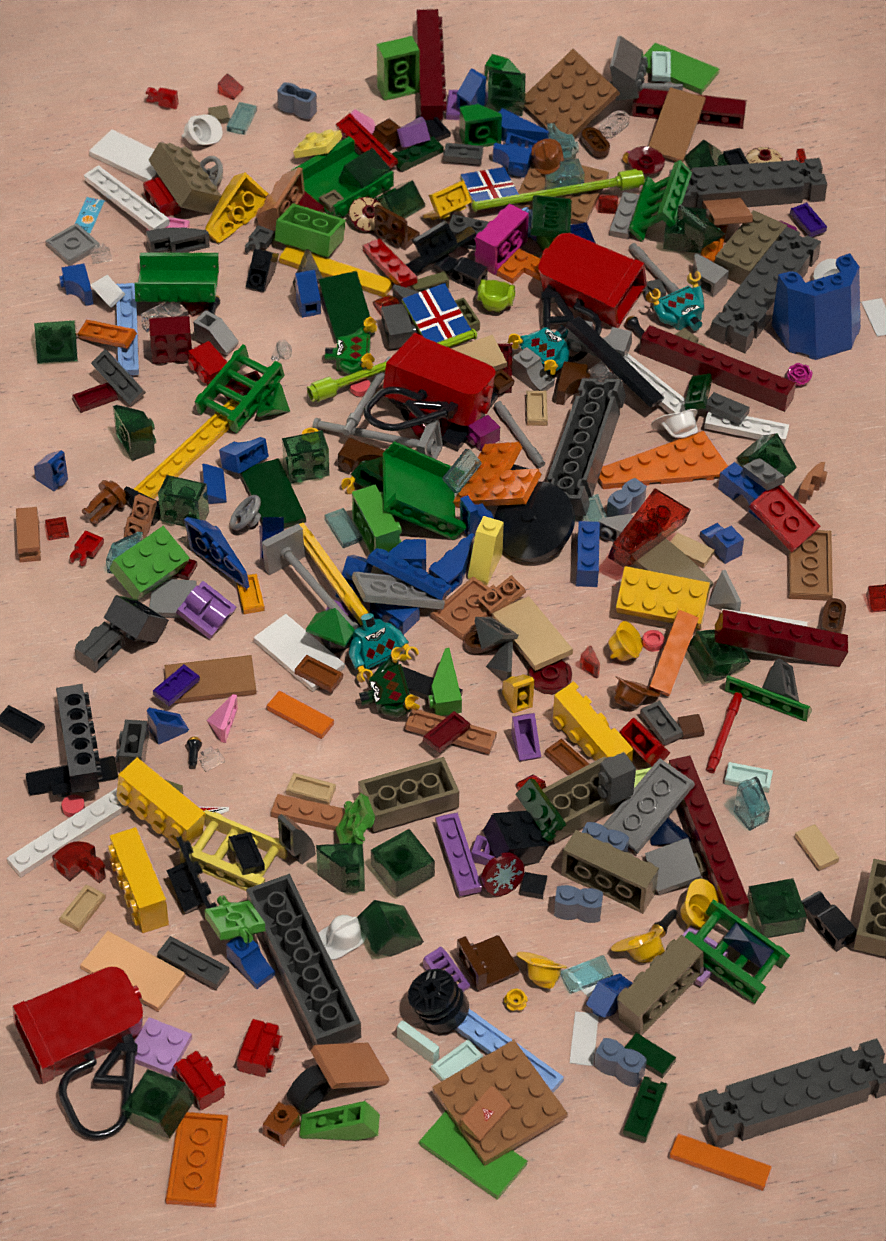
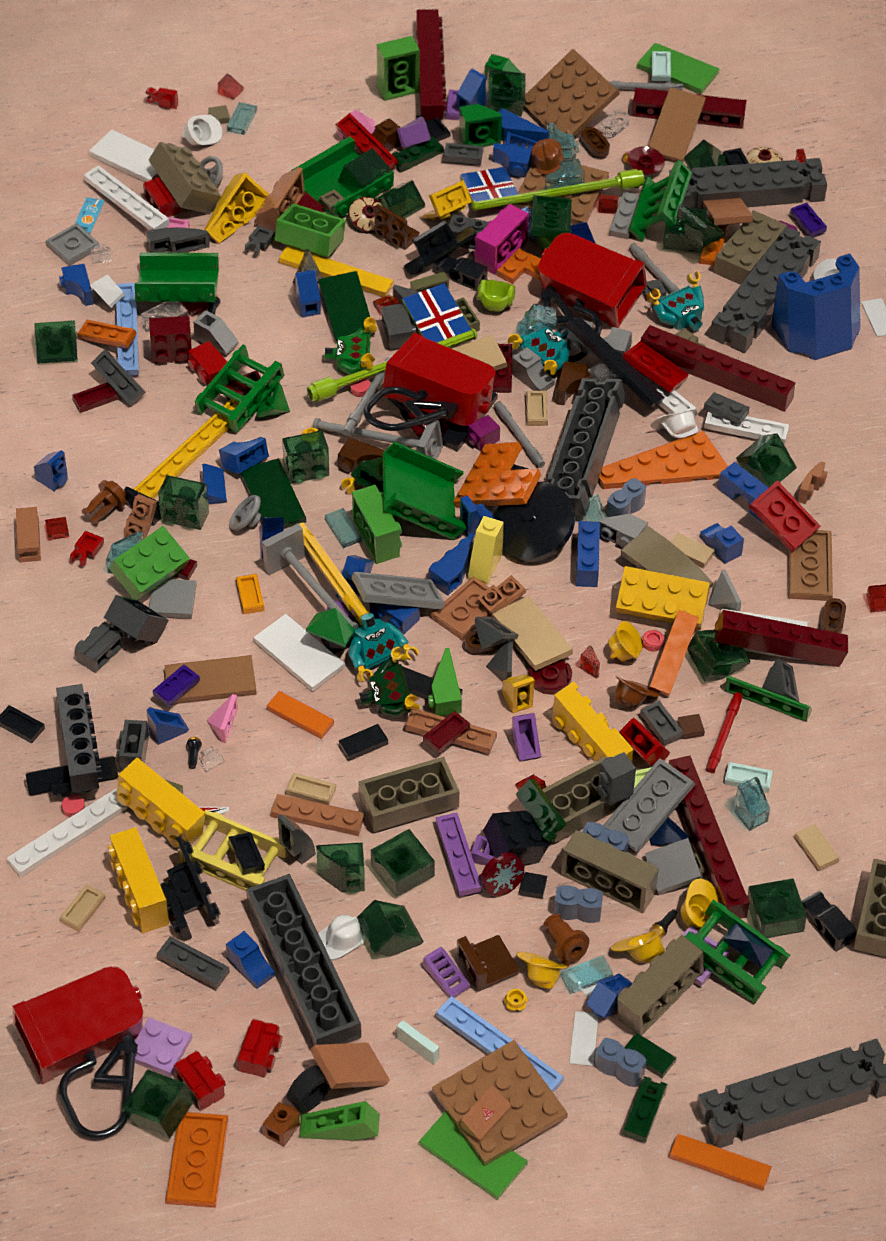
(76, 858): clear red brick -> none
(134, 431): clear green slope -> none
(151, 975): light nougat tile -> none
(174, 908): none -> black hinge
(206, 609): medium lavender plate -> none
(213, 547): blue wedge -> none
(234, 920): bright green plate -> none
(261, 269): black slope -> none
(282, 351): clear plate -> none
(297, 100): sand blue brick -> none
(317, 143): light yellow plate -> none
(319, 673): dark orange tile -> none
(356, 820): bright green plate -> none
(363, 742): none -> black tile
(389, 263): red plate -> none
(412, 551): blue slope -> none
(414, 576): blue plate -> none
(438, 1000): black wheel -> none
(456, 1060): light aqua tile -> none
(461, 470): clear light blue tile -> none
(502, 381): reddish brown tile -> none
(536, 319): none -> clear light blue slope
(565, 757): dark orange tile -> none
(569, 944): none -> dark orange piece
(628, 69): dark grey slope -> none
(633, 323): black piece -> none
(649, 526): clear red wedge -> none
(655, 366): none -> red tile
(698, 392): dark green tile -> none
(713, 276): light grey slope -> none
(763, 474): dark grey plate -> none
(799, 373): dark pink plate -> none

